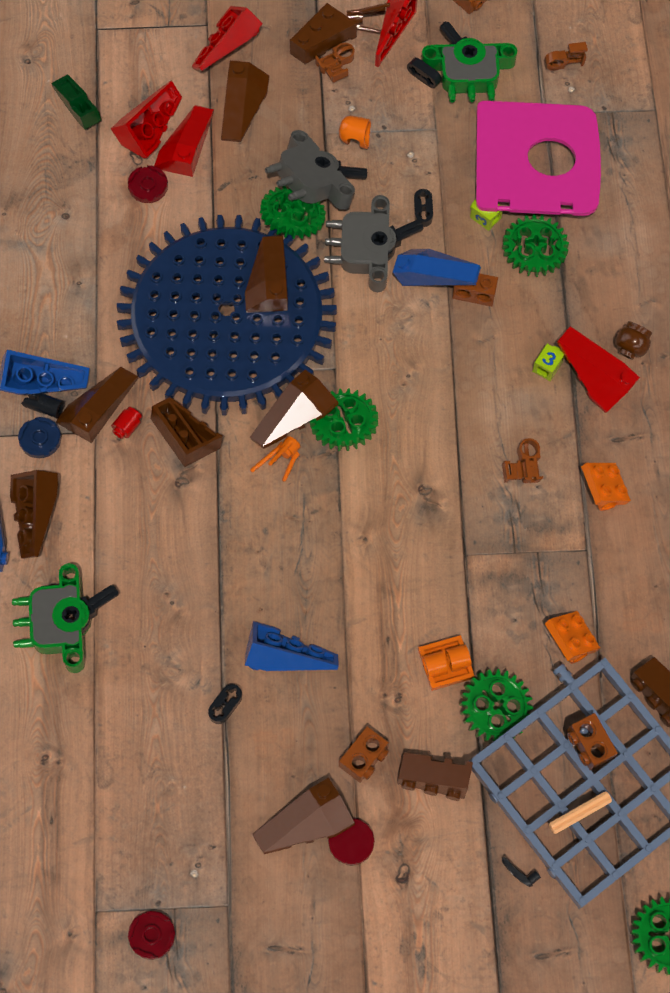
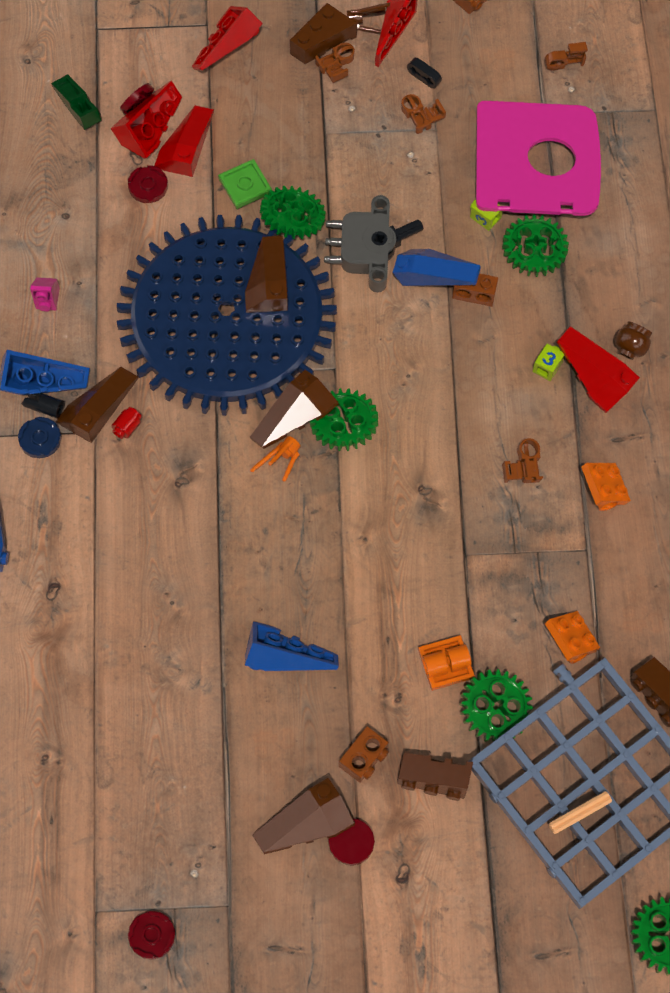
(34, 500): reddish brown wedge -> none
(45, 293): none -> dark pink slope
(49, 617): piece -> none
(136, 98): none -> dark red tile
(183, 432): reddish brown wedge -> none
(221, 701): black beam -> none
(244, 93): reddish brown wedge -> none
(244, 183): none -> bright green plate
(315, 173): dark grey piece -> none
(355, 128): orange helmet -> none
(424, 117): none -> dark orange piece
(427, 207): black beam -> none
(469, 64): green piece -> none
(529, 880): black piece -> none
(597, 739): dark orange brick -> none

